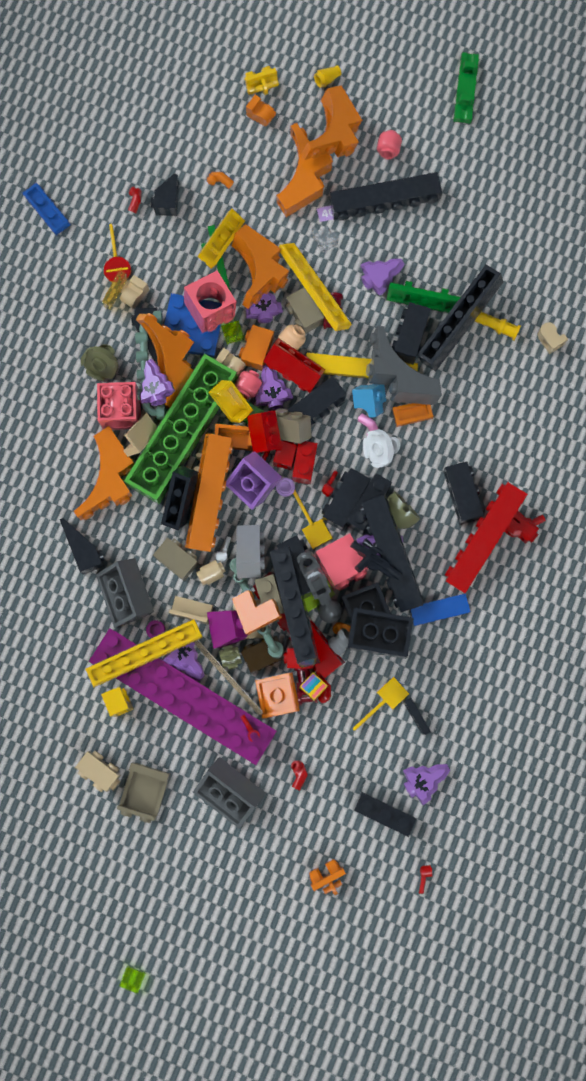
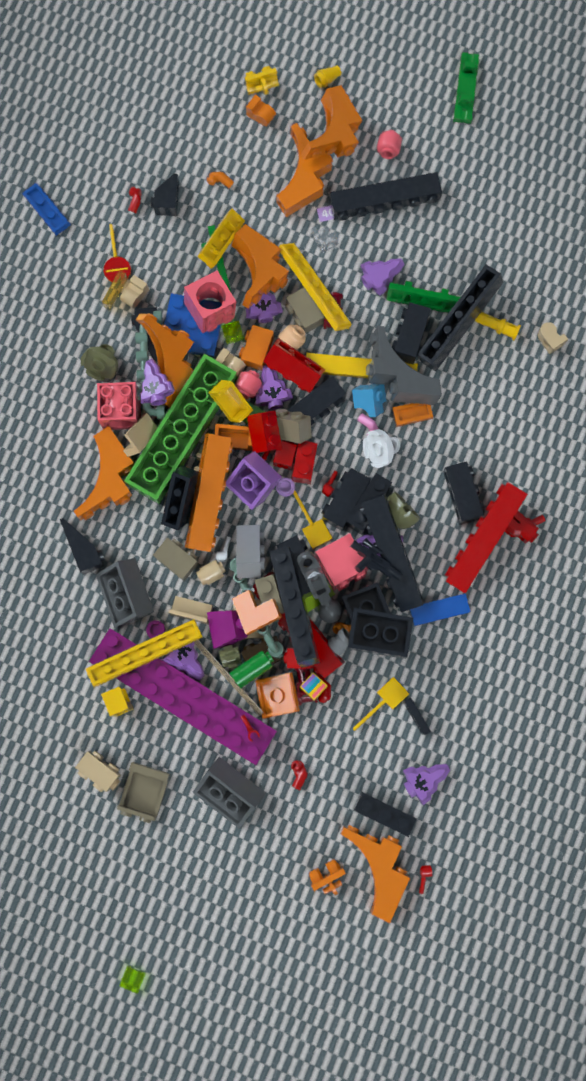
(252, 669): none -> green brick
(388, 882): none -> orange arch

